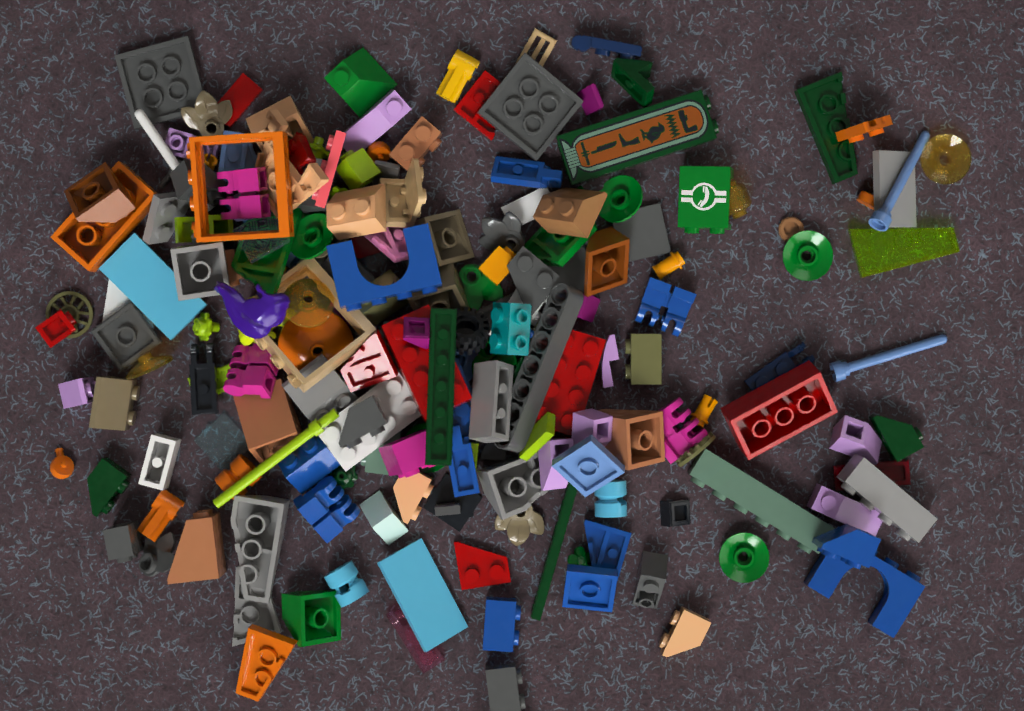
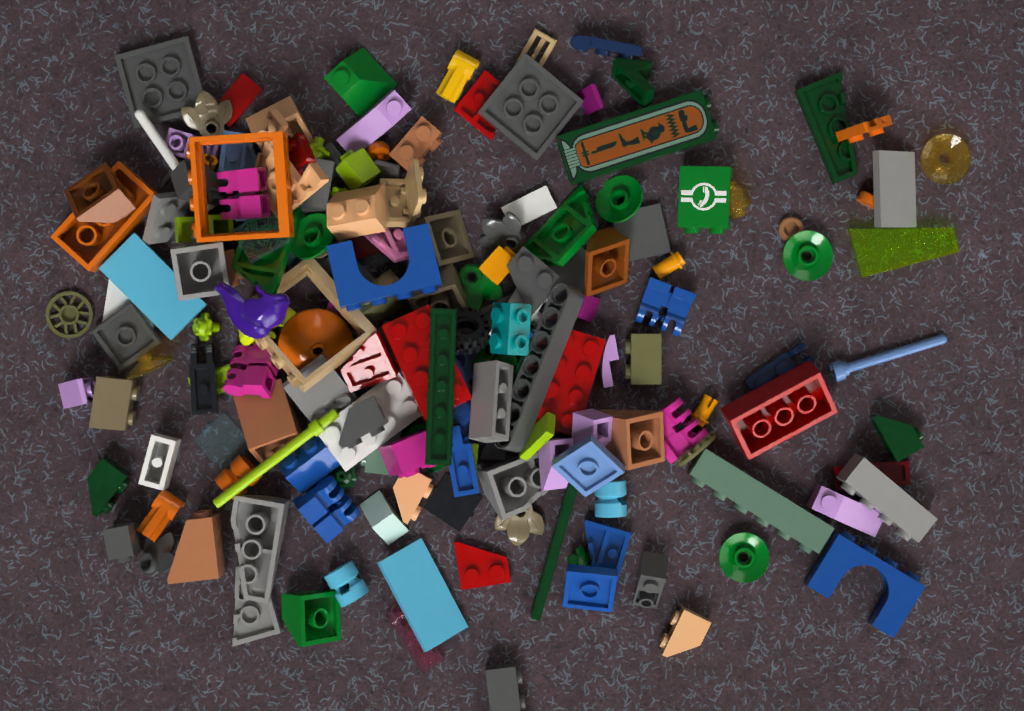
(56, 328): red bracket -> none
(61, 465): orange piece -> none
(262, 660): orange wing -> none
(311, 313): clear yellow dish -> none
(329, 167): coral wing -> none
(417, 331): magenta slope -> none
(447, 508): dark grey tile -> none
(500, 624): blue brick -> none
(525, 173): blue hinge -> none
(570, 211): medium nougat slope -> none
(675, 512): black slope -> none
(852, 544): blue slope -> none
(856, 437): lavender slope -> none
(881, 219): medium blue piece -> none

